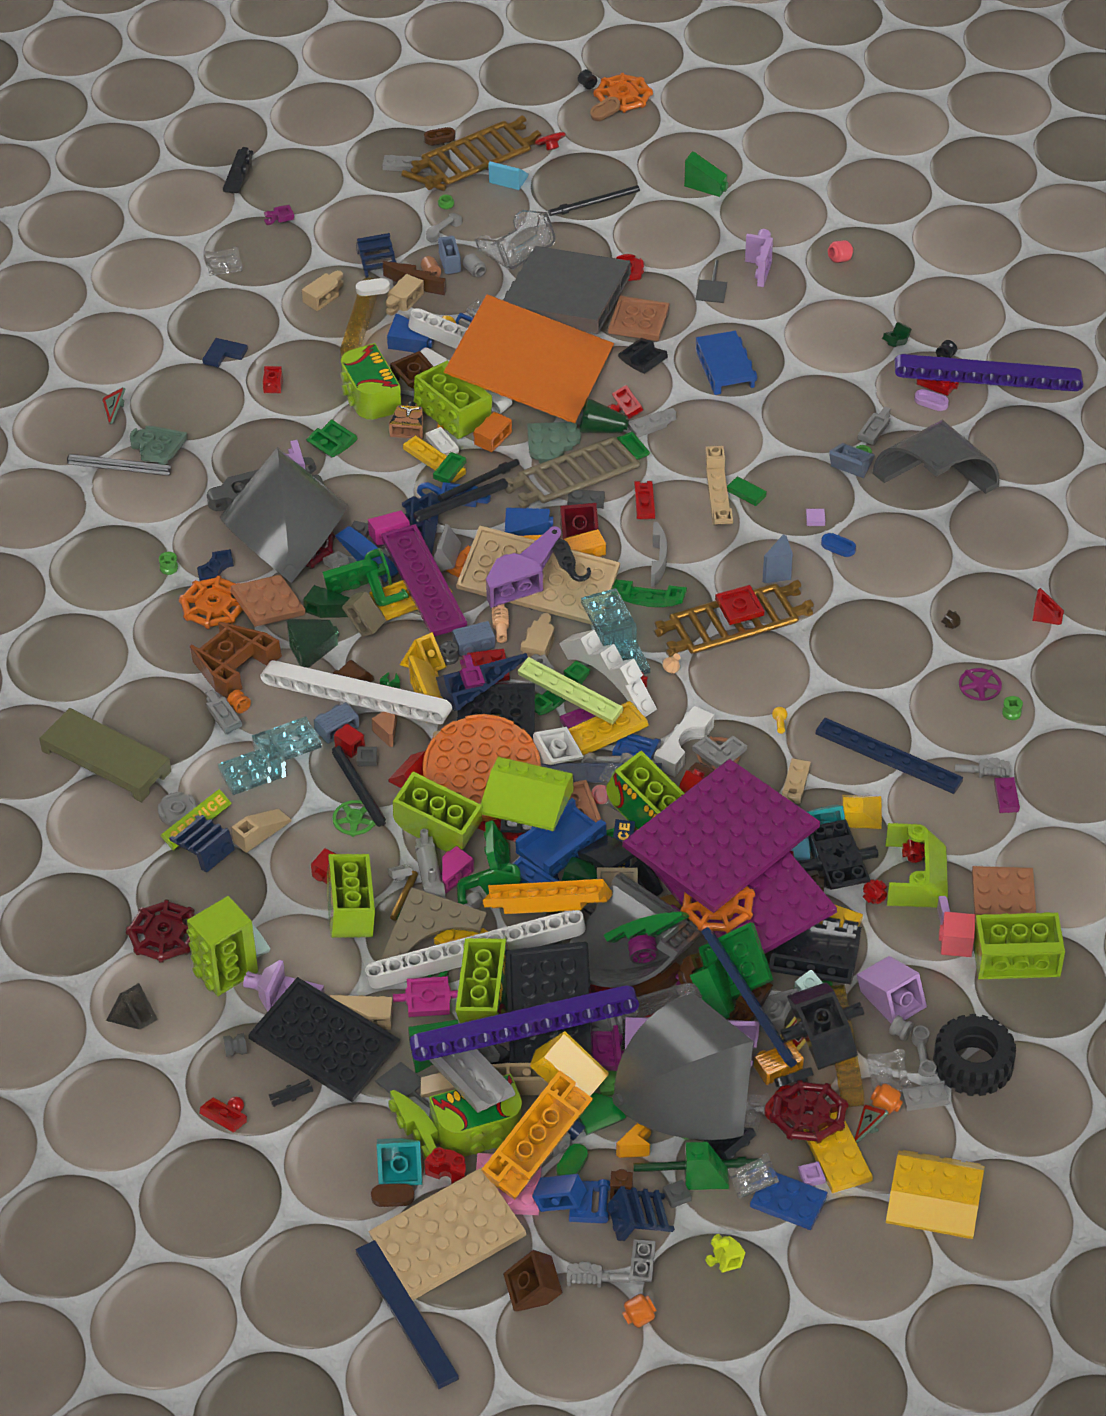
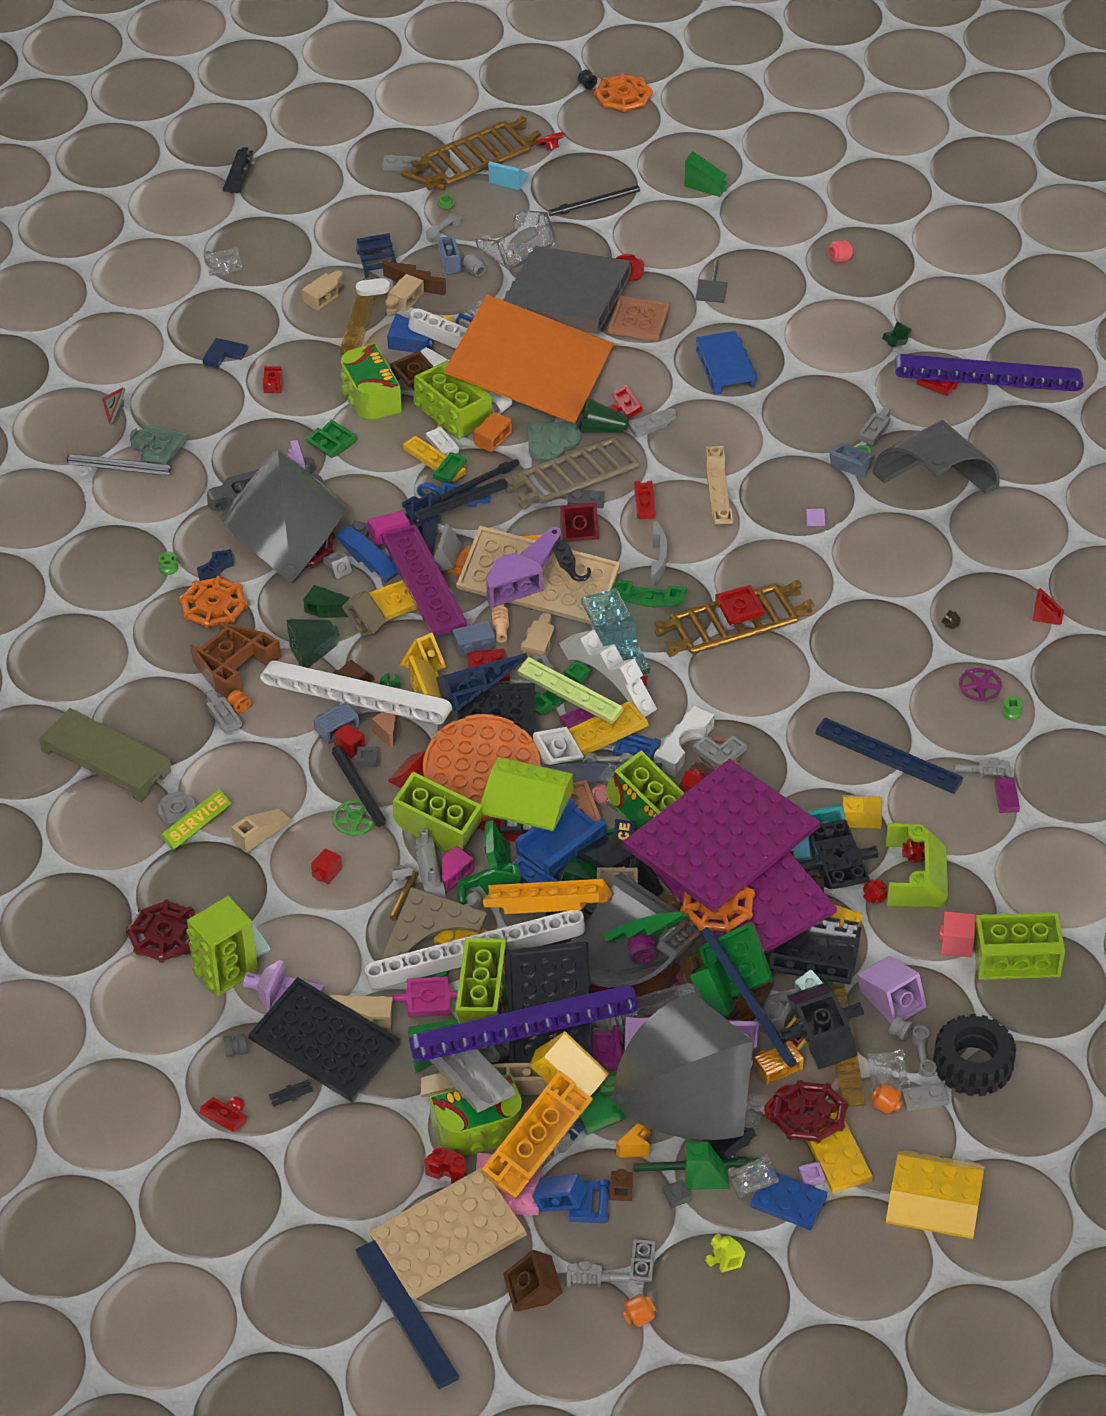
(132, 1009): clear smoke slope -> none
(206, 841): dark blue plate -> none
(267, 600): nougat plate -> none
(269, 755): clear light blue bracket -> none
(280, 213): magenta plate -> none
(350, 896): lime brick -> none
(361, 573): green plate -> none
(392, 1195): reddish brown tile -> none
(399, 1161): teal slope -> none
(403, 1081): dark grey piece -> none
(407, 421): nougat torso -> none
(414, 1122): lime slope -> none
(430, 264): nougat brick -> none
(439, 136): reddish brown plate -> none
(449, 652): dark grey wheel -> none
(470, 674): magenta plate -> none
(527, 521): blue slope -> none
(572, 1160): green tile -> none
(588, 543): light orange brick -> none
(605, 109): medium nougat tile -> none
(628, 1213): dark blue plate -> none
(634, 445): green tile -> none
(642, 355): black slope -> none
(672, 664): light nougat rock -> none
(746, 491): green tile -> none
(759, 251): lavender plate -> none
(778, 562): sand blue slope -> none
(780, 715): yellow bar -> none
(794, 1076): black plate -> none
(796, 780): tan plate -> none
(838, 544): blue tile -> none
(868, 1120): piece -> none
(931, 400): lavender tile -> none
(942, 907): lavender tile -> none
(947, 349): black wheel -> none
(1003, 890): nougat plate -> none

